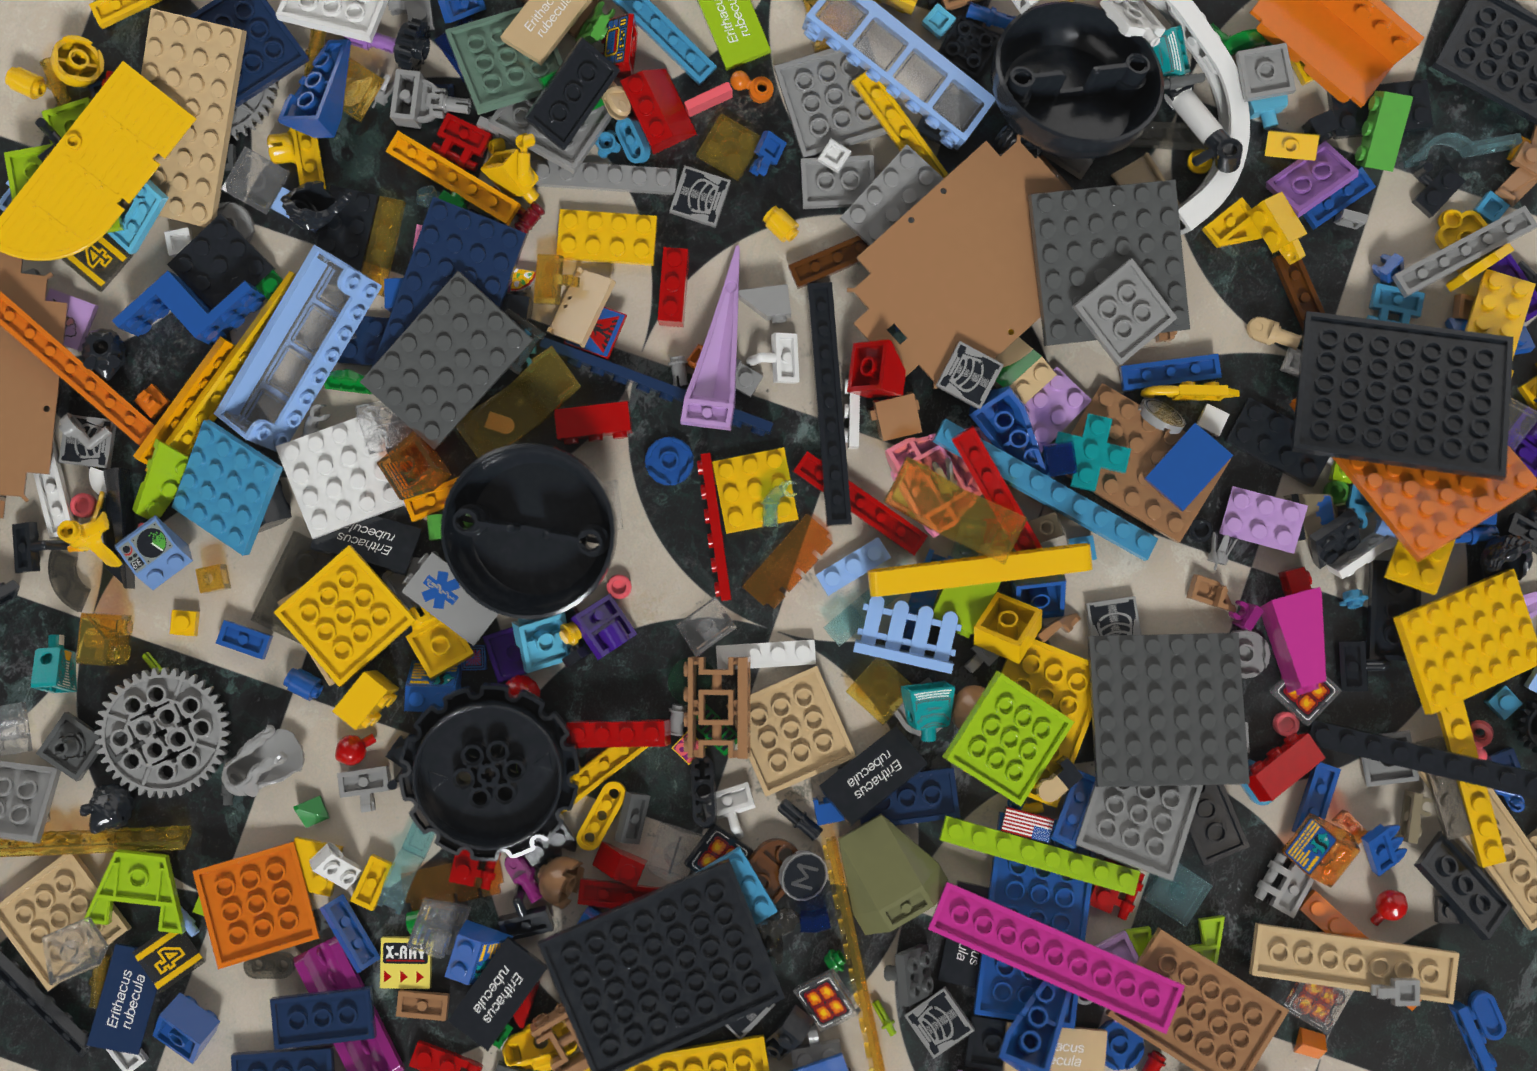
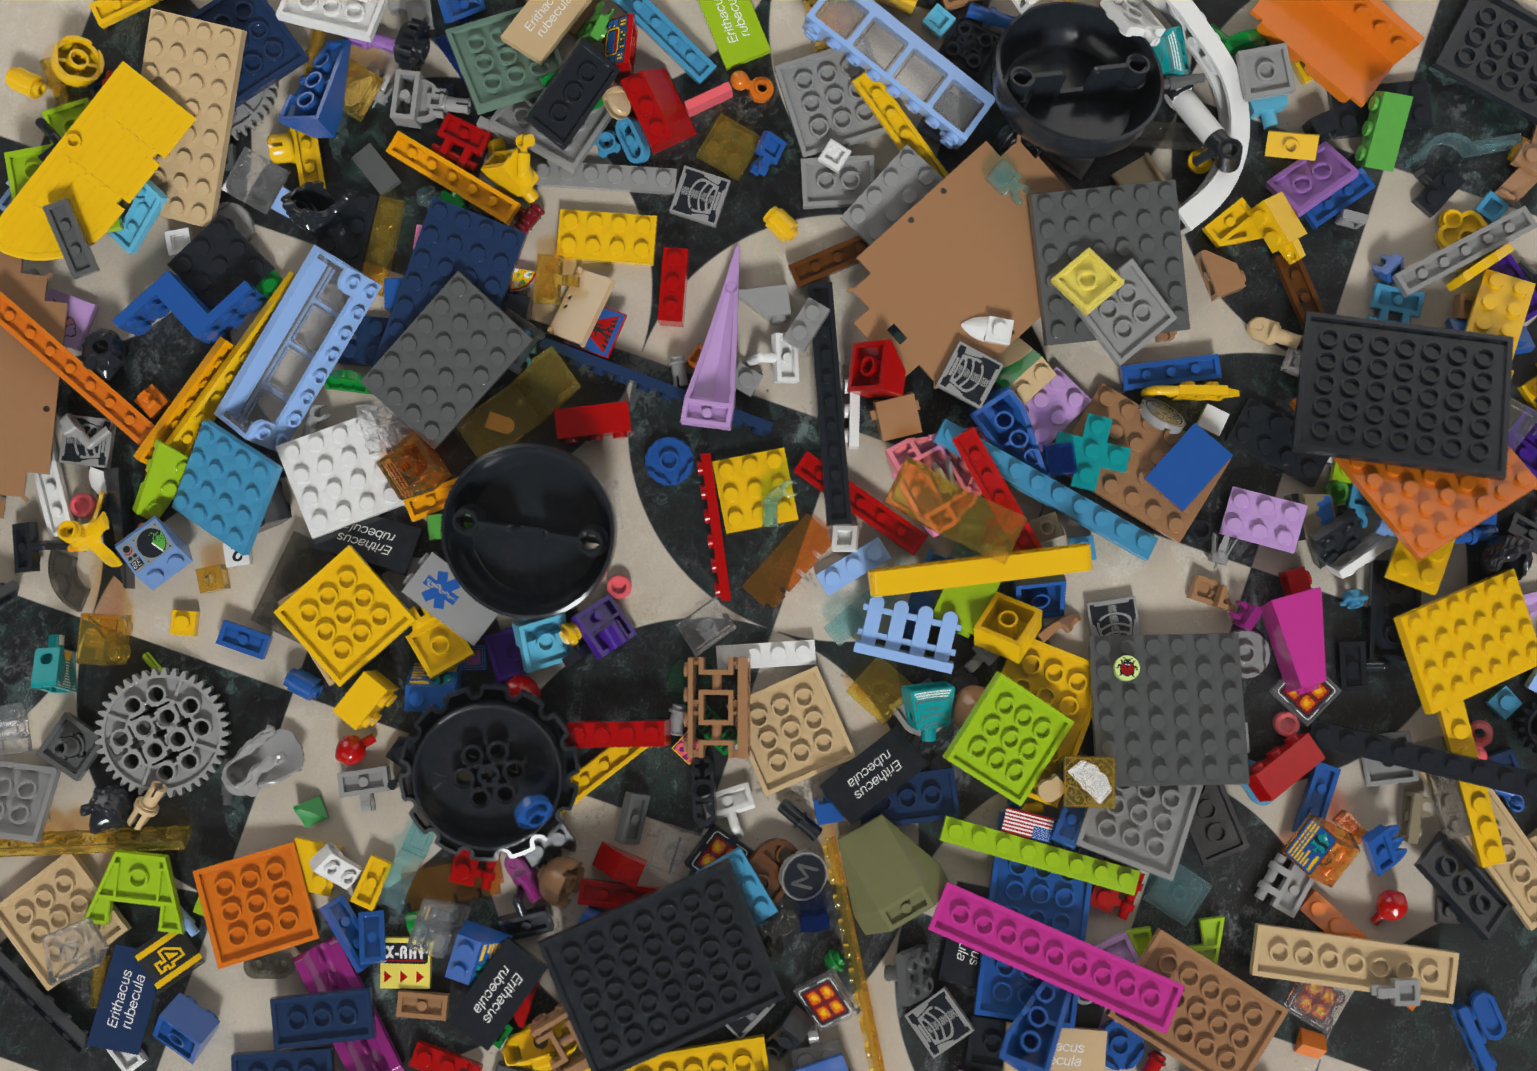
(71, 238): none -> dark grey plate
(99, 262): clear smoke tile -> none
(147, 805): none -> tan arm
(234, 559): none -> white tile
(372, 937): none -> blue plate
(376, 169): none -> dark grey tile
(533, 811): none -> blue plate
(593, 823): yellow plate -> none
(806, 325): none -> light grey plate
(845, 538): none -> white tile
(887, 1023): lime piece -> none
(989, 329): none -> white plate
(1005, 179): none -> clear light blue plate
(1087, 281): none -> light yellow tile
(1089, 781): none -> tile
(1126, 668): none -> tile
(1219, 274): none -> medium nougat slope

